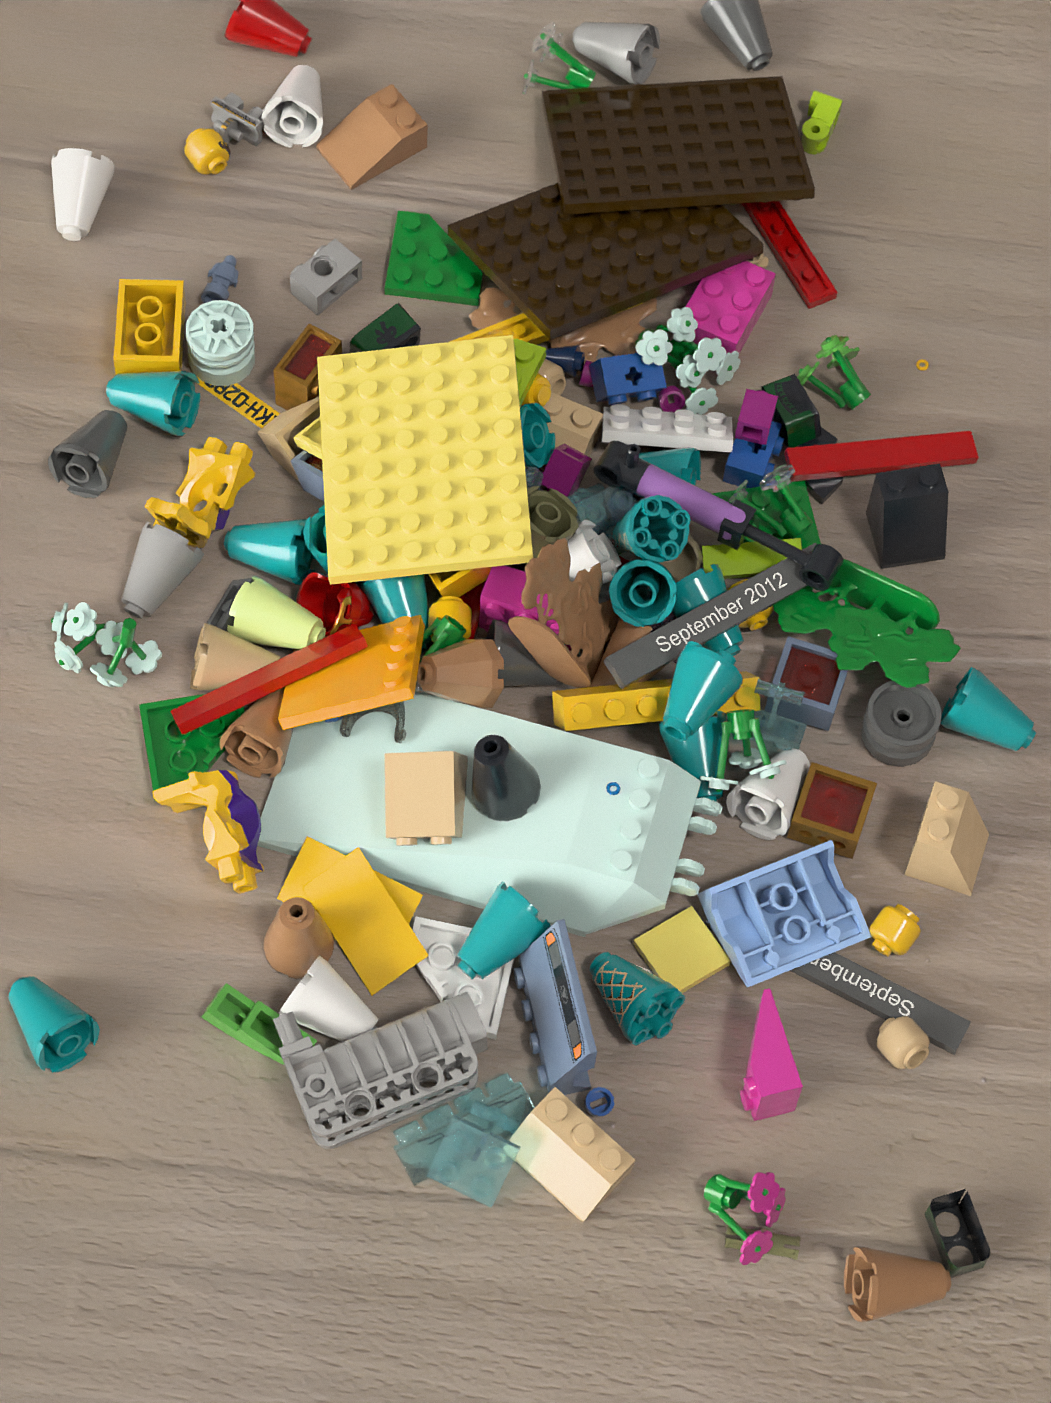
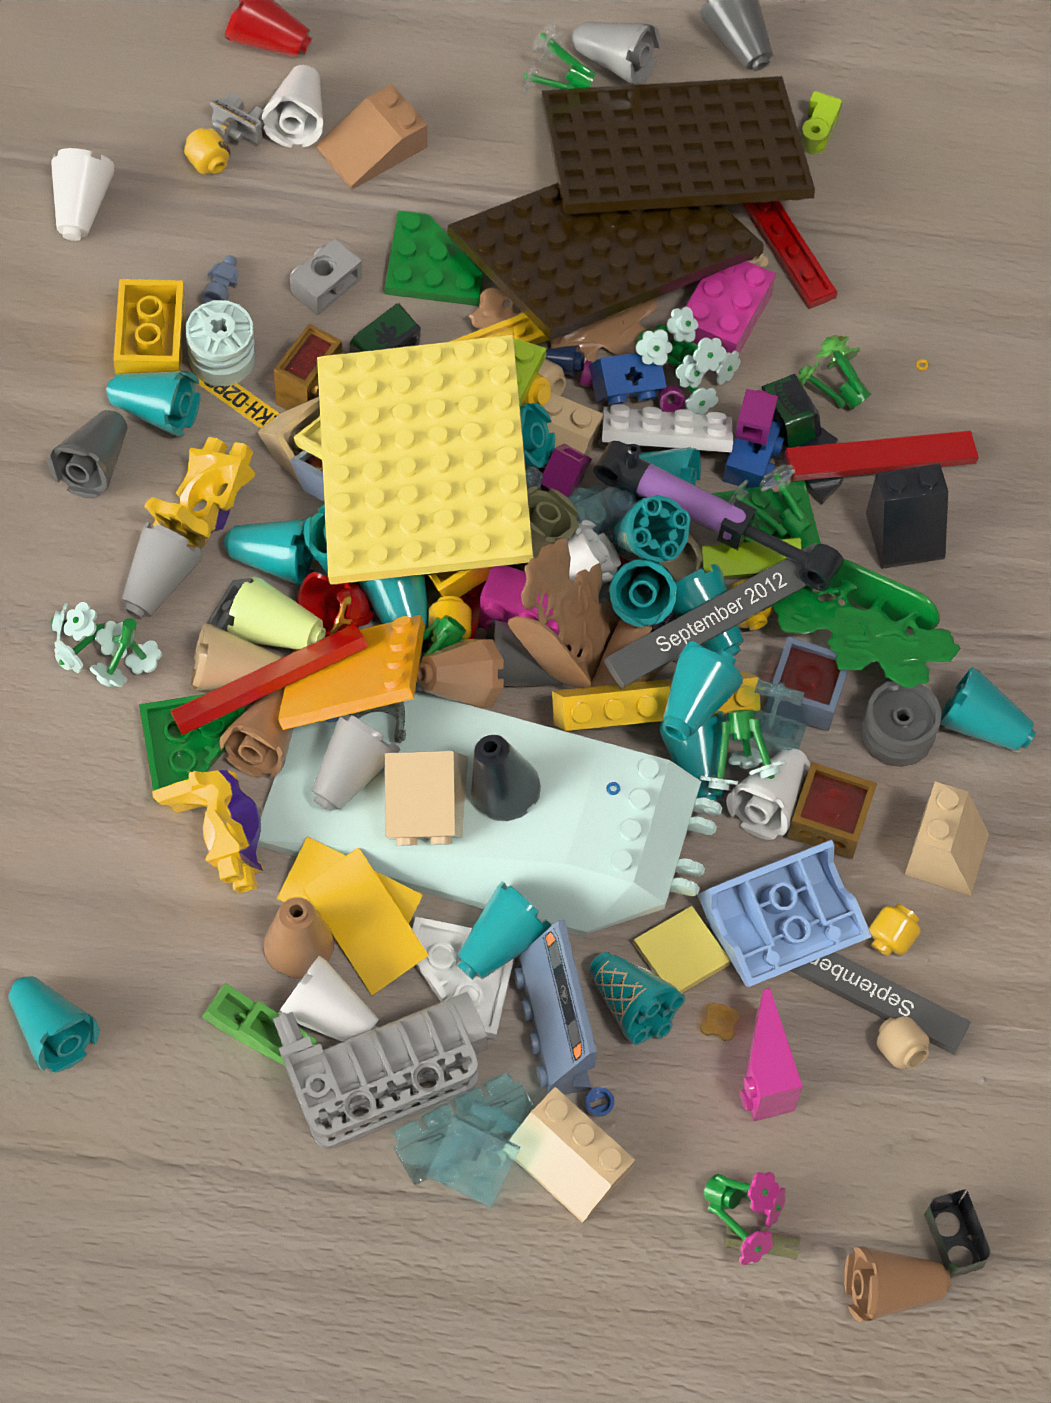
(350, 762): none -> light grey cone
(725, 1013): none -> clear yellow plate

